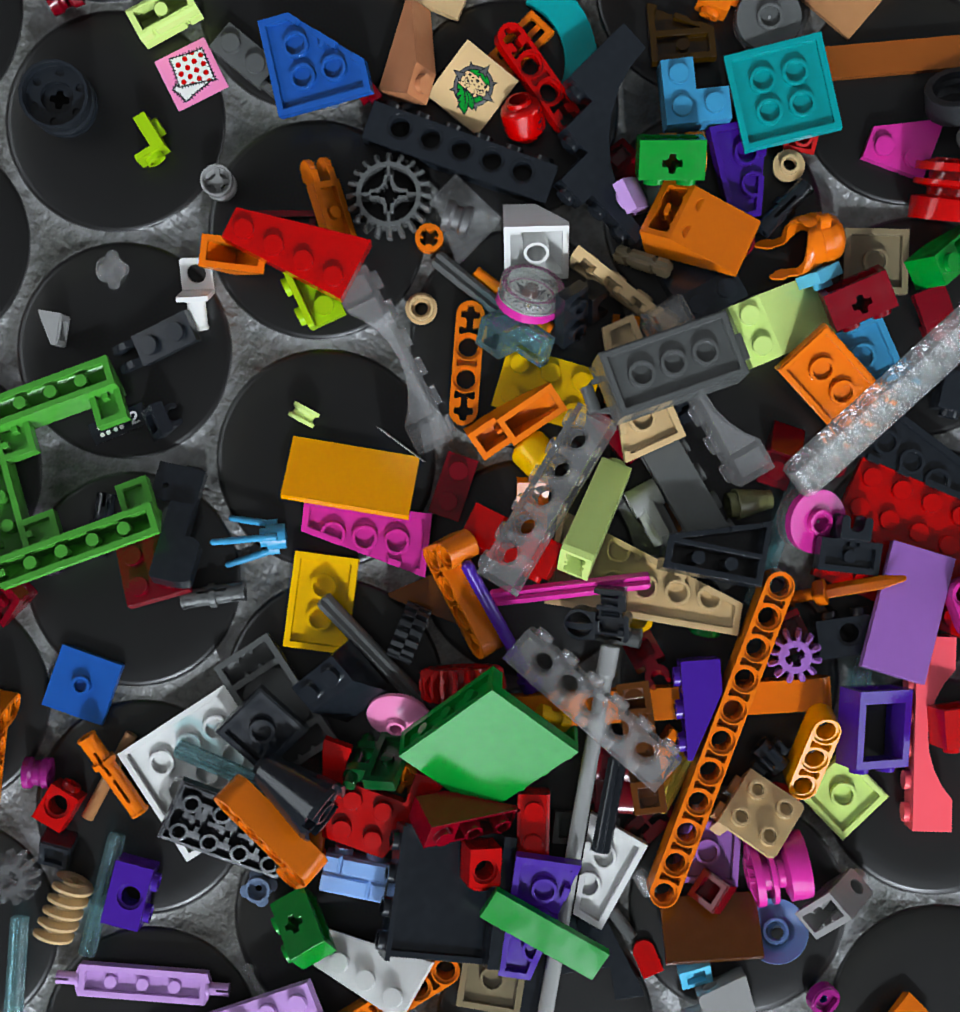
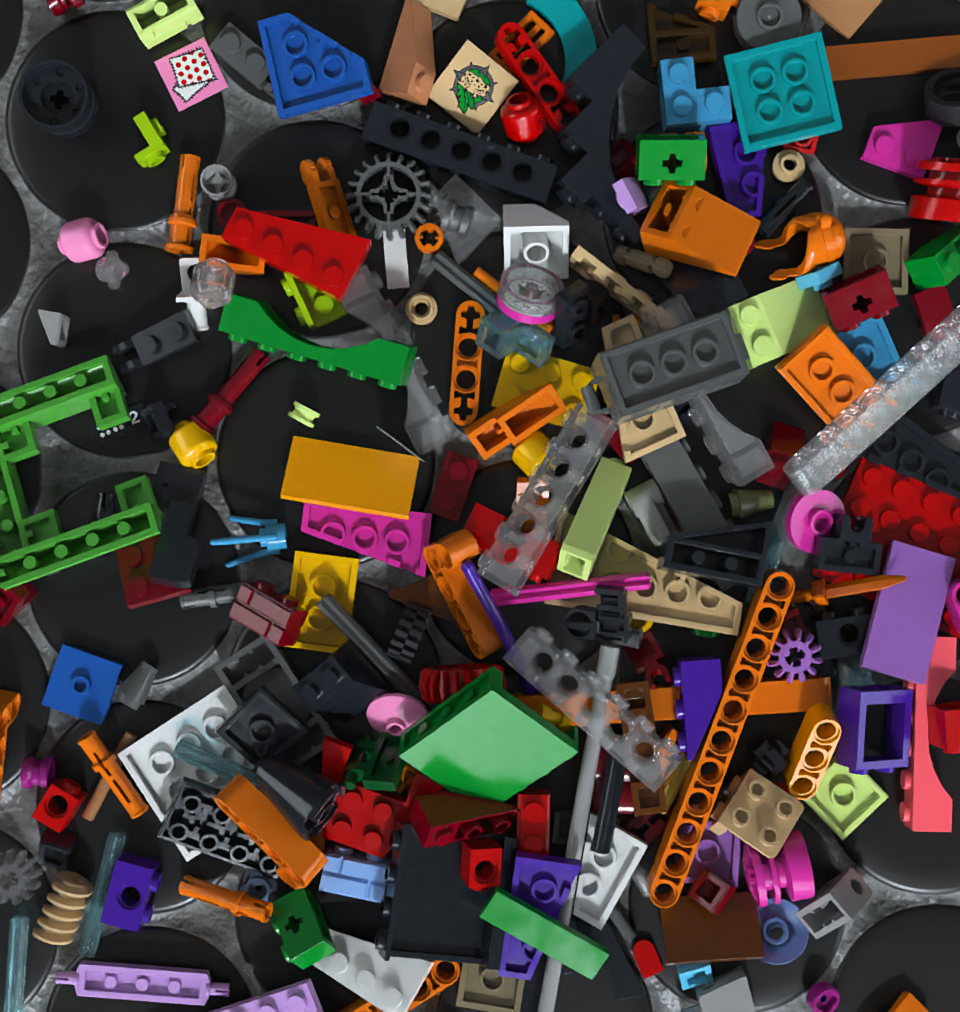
(82, 239): none -> bright pink head
(137, 685): none -> dark grey cone
(182, 219): none -> orange pin
(192, 444): none -> yellow head
(214, 282): none -> clear head
(220, 403): none -> dark red pin
(226, 208): none -> dark red plate
(236, 902): none -> orange pin
(257, 321): none -> green arch
(269, 613): none -> dark red brick
(396, 262): none -> white sticker

